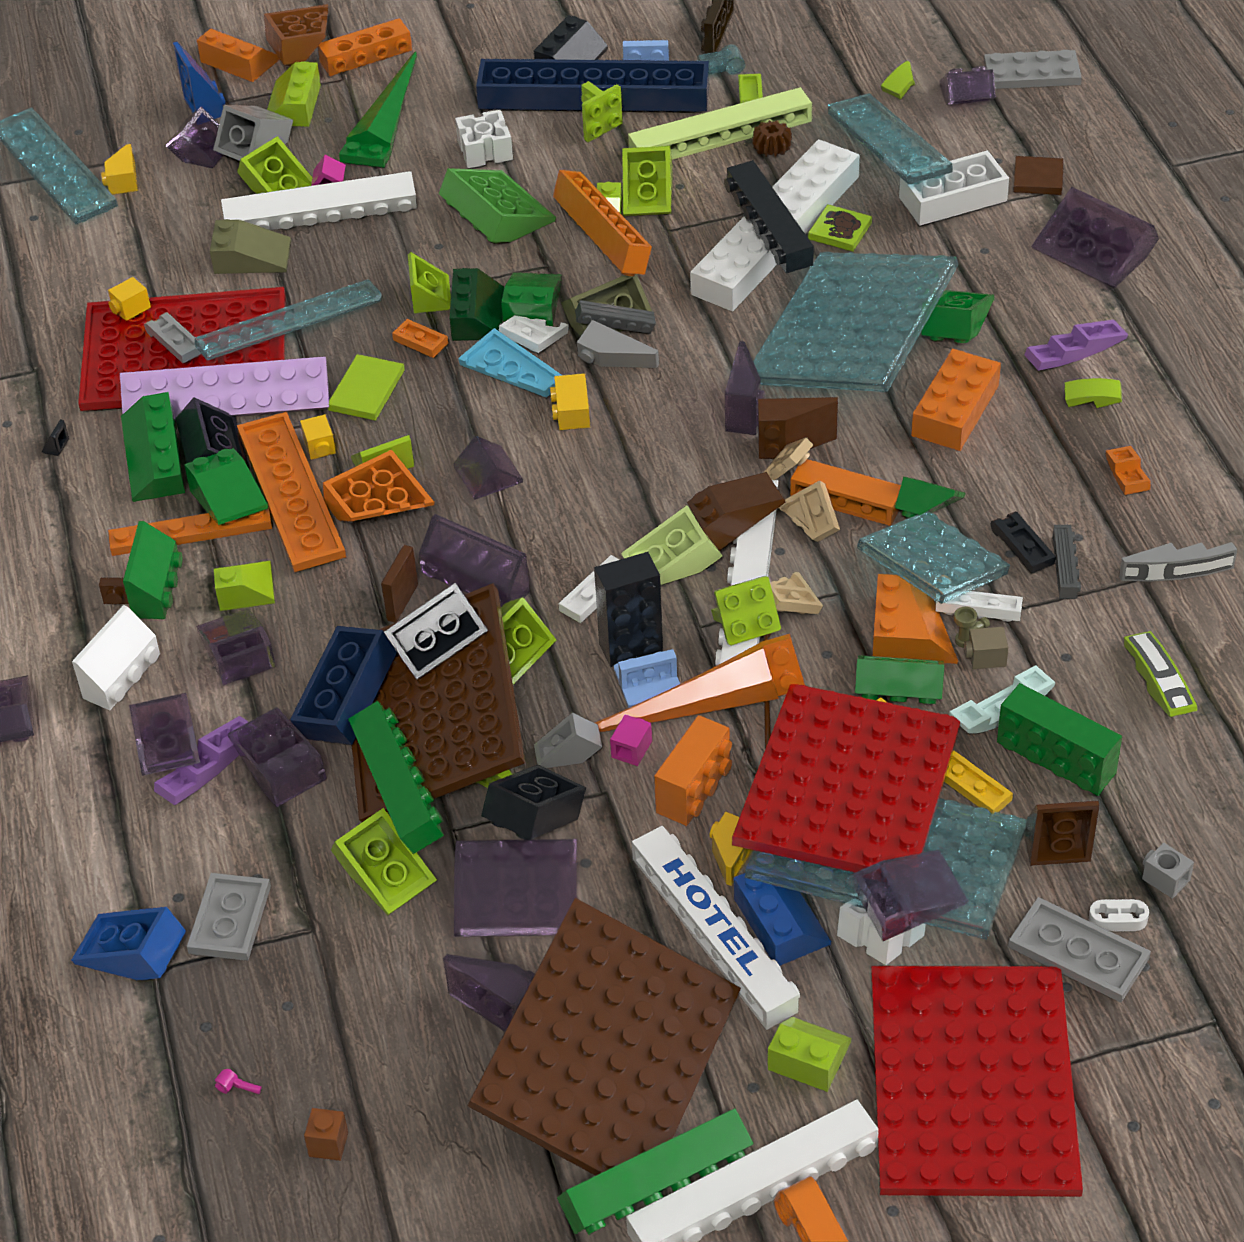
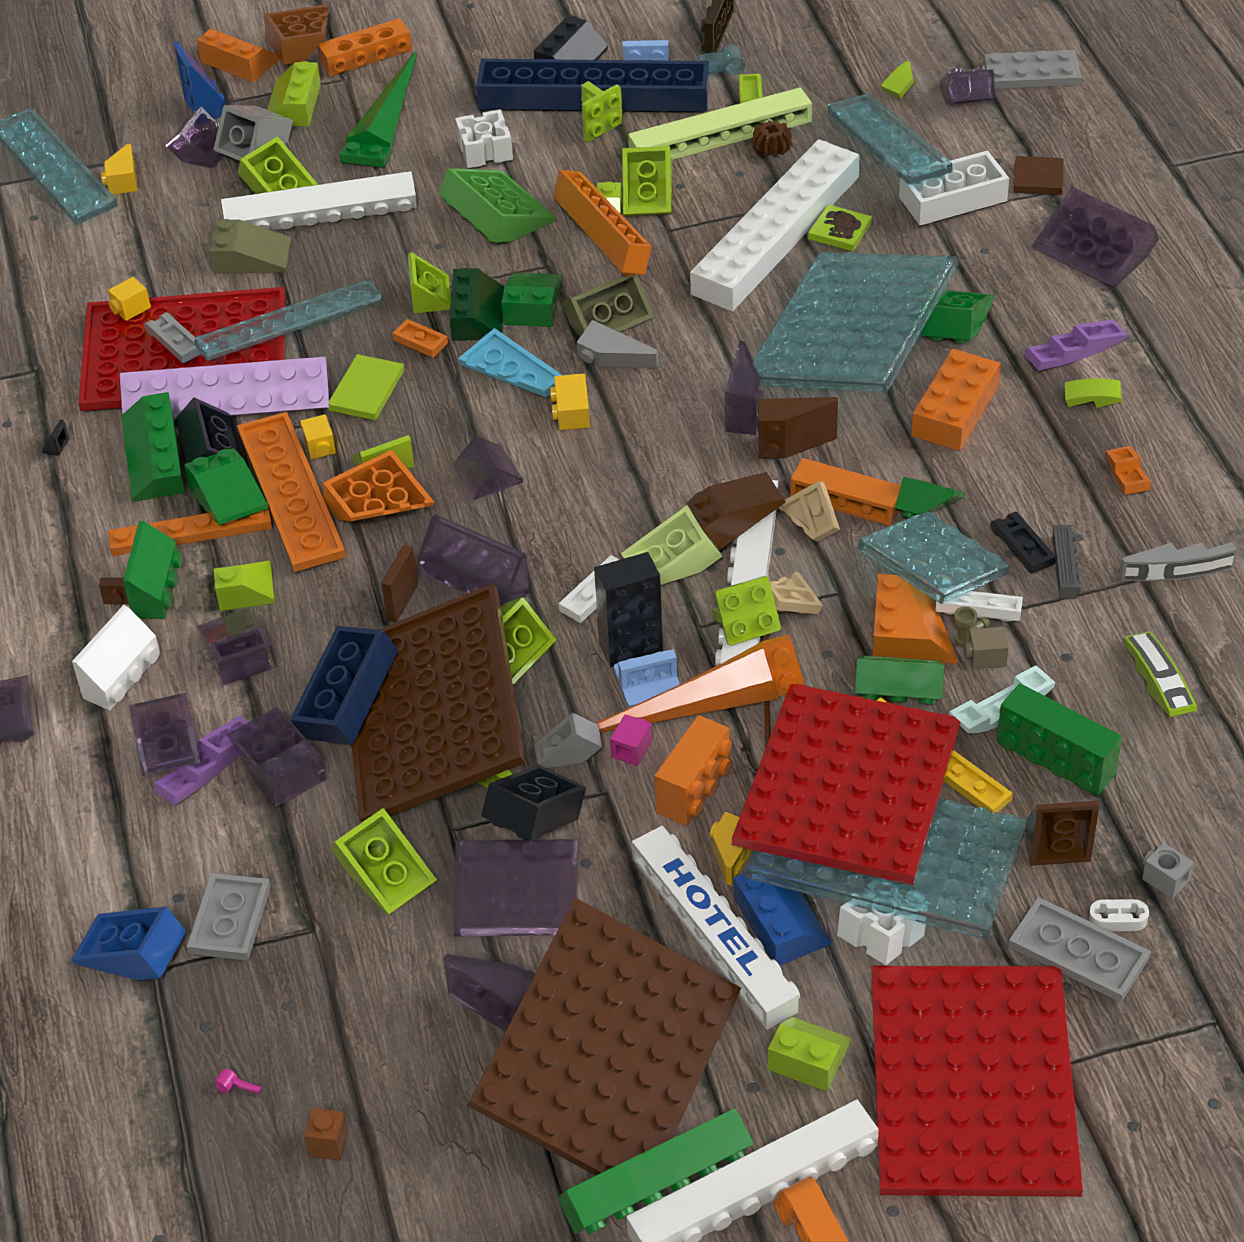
(328, 171): dark pink brick -> none
(396, 777): green brick -> none
(436, 630): slope -> none
(532, 332): white wing -> none
(615, 316): dark grey piece -> none
(769, 217): black brick -> none
(791, 455): tan wing -> none
(907, 892): clear purple slope -> none

